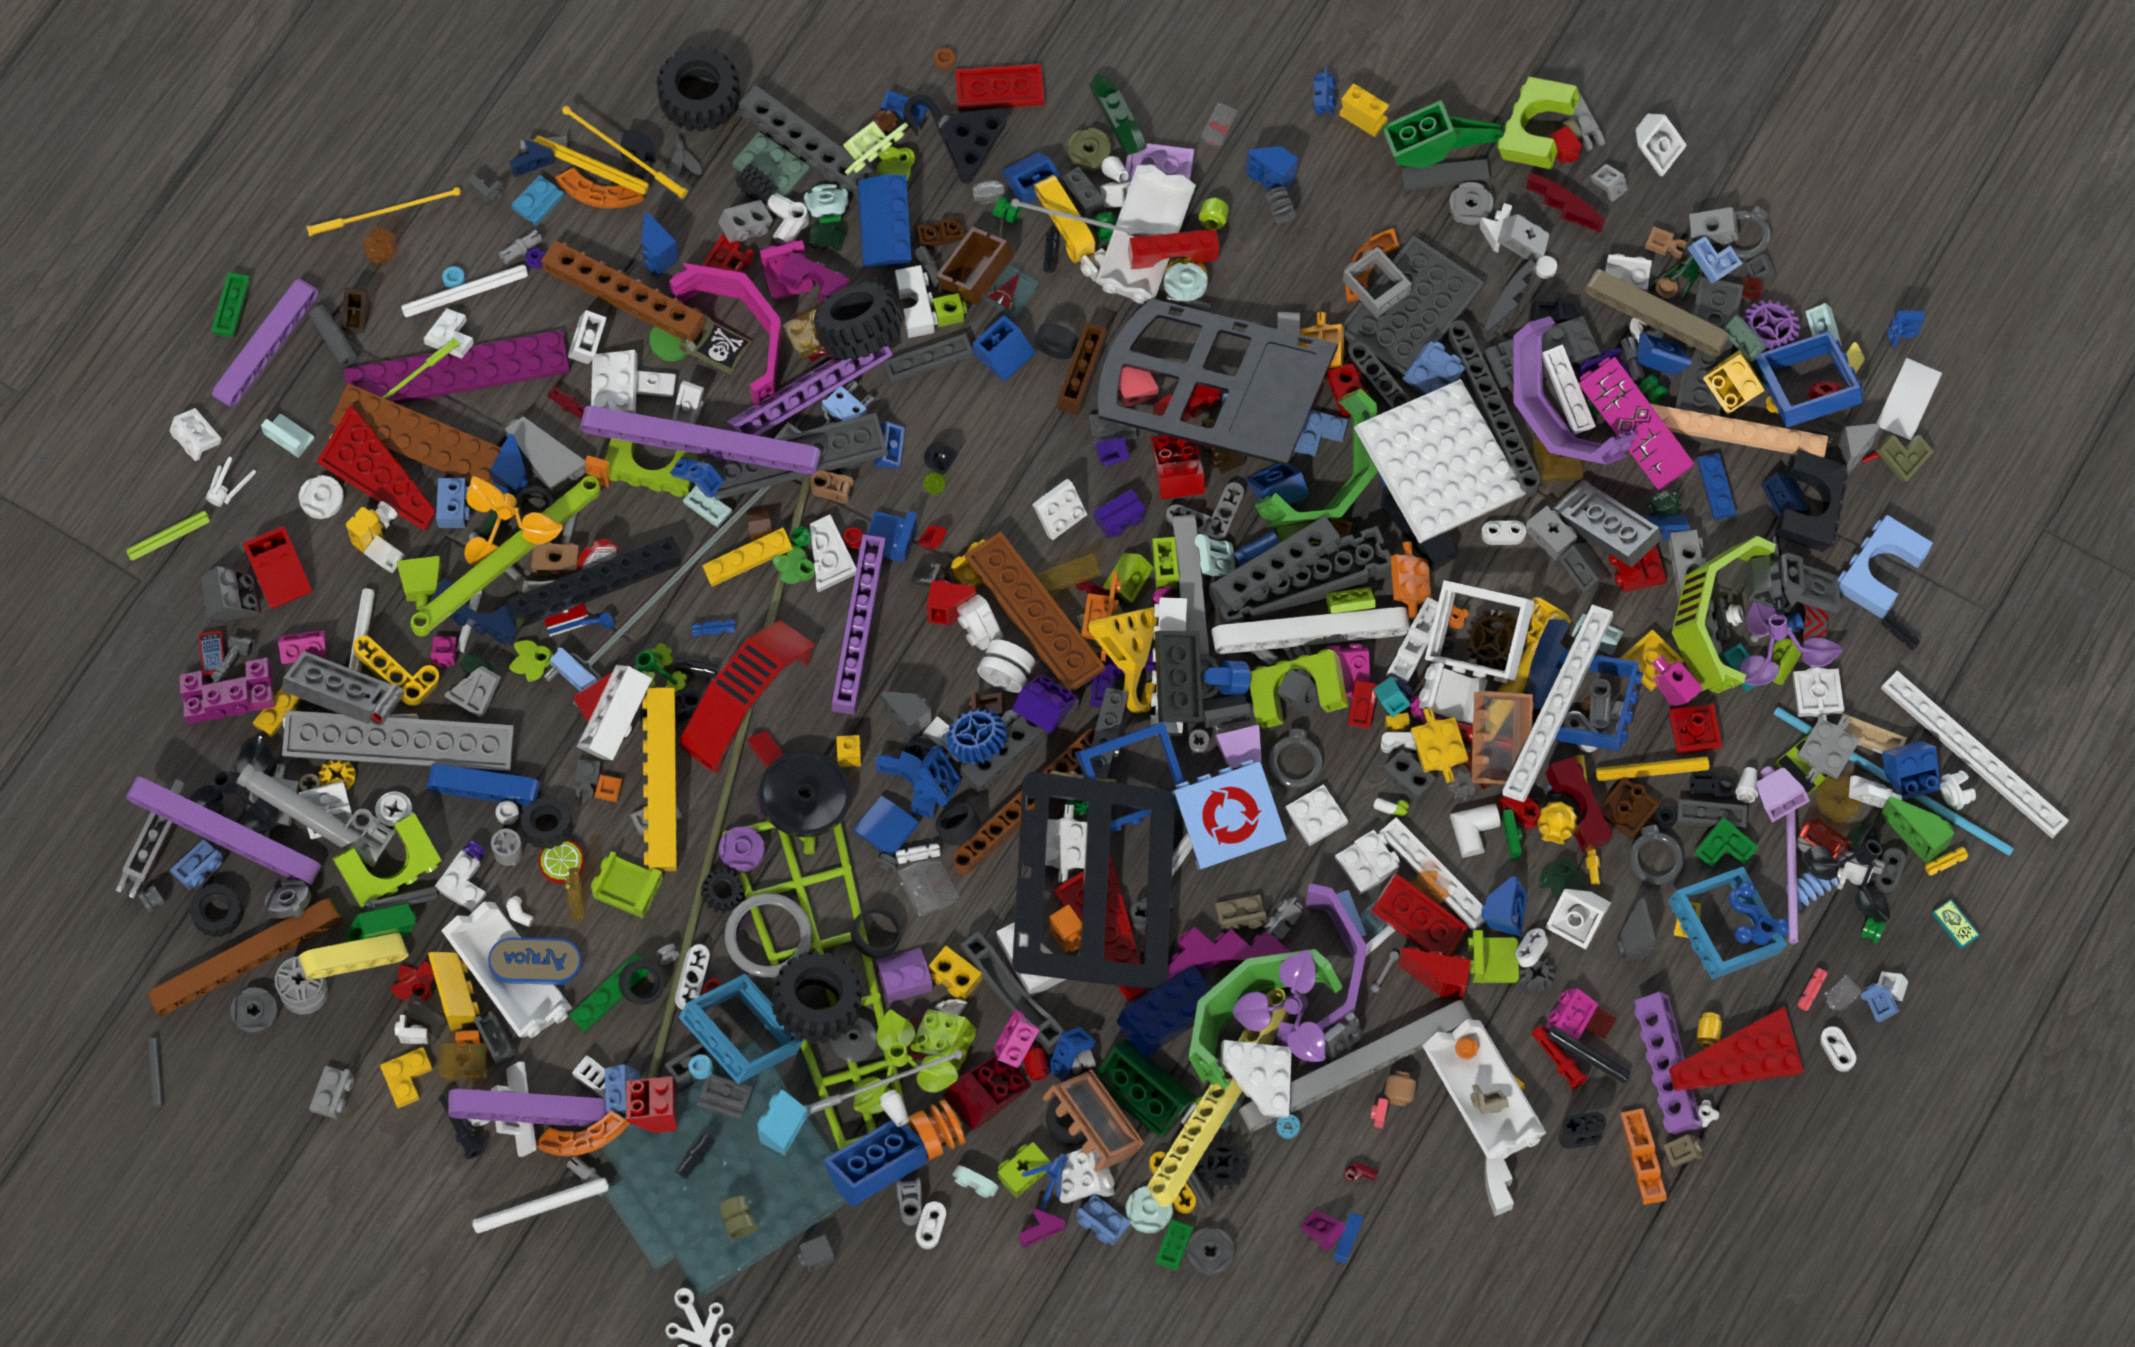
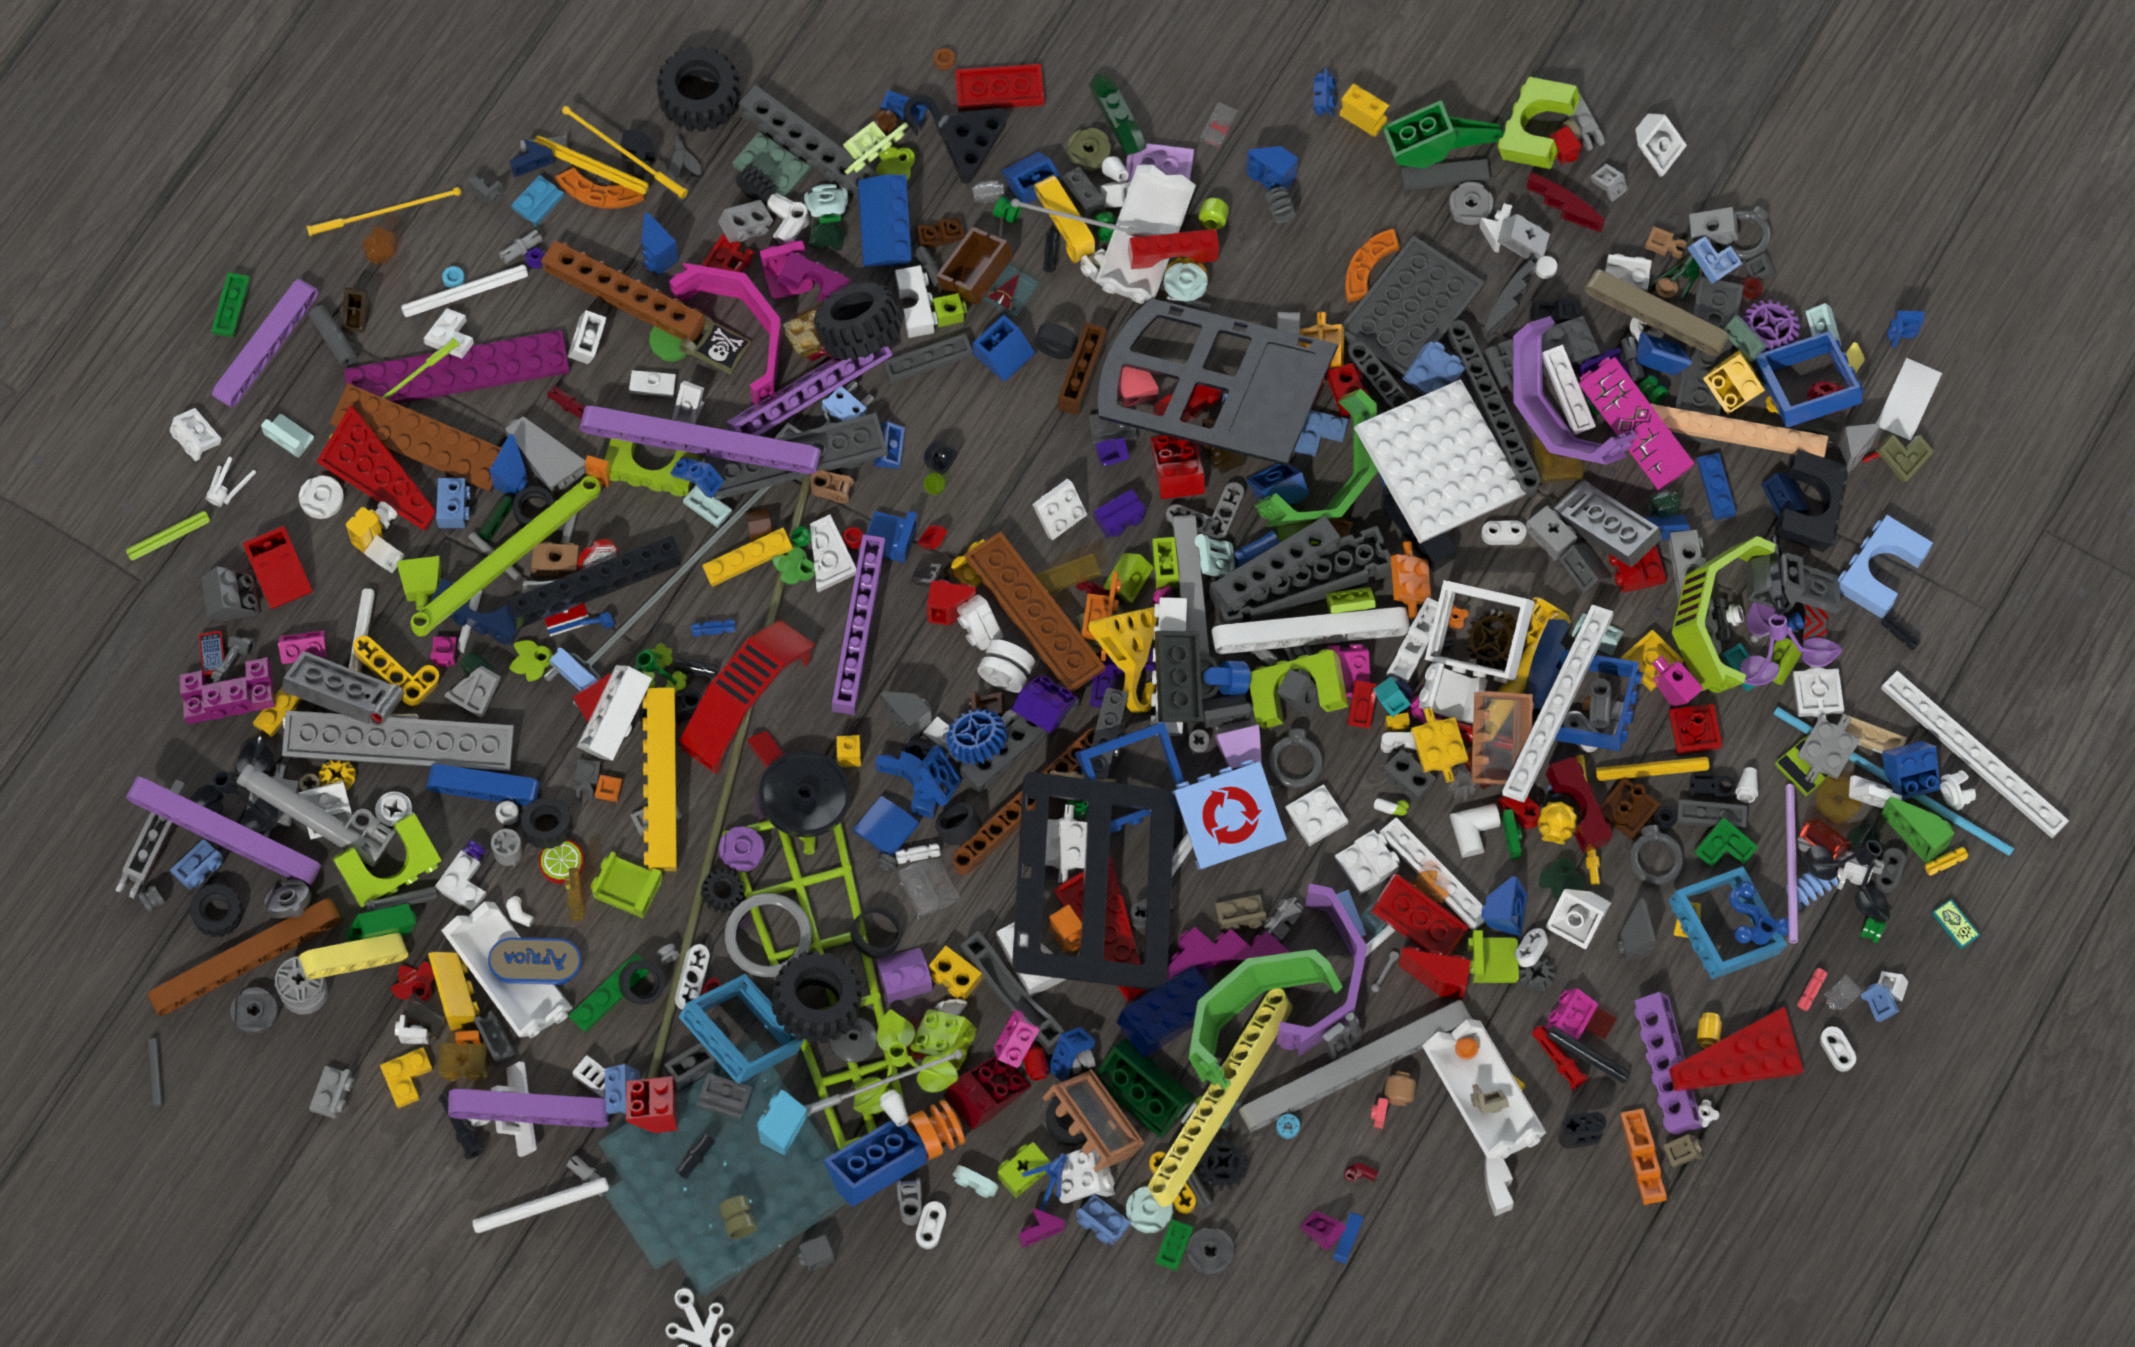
(484, 496): light orange plant -> none
(572, 1144): orange tile -> none
(615, 381): white plate -> none
(700, 1066): medium azure tile -> none
(1254, 1014): medium lavender plant -> none
(1261, 1074): white plate -> none
(1388, 299): light grey window -> none
(1780, 792): lavender torso -> none

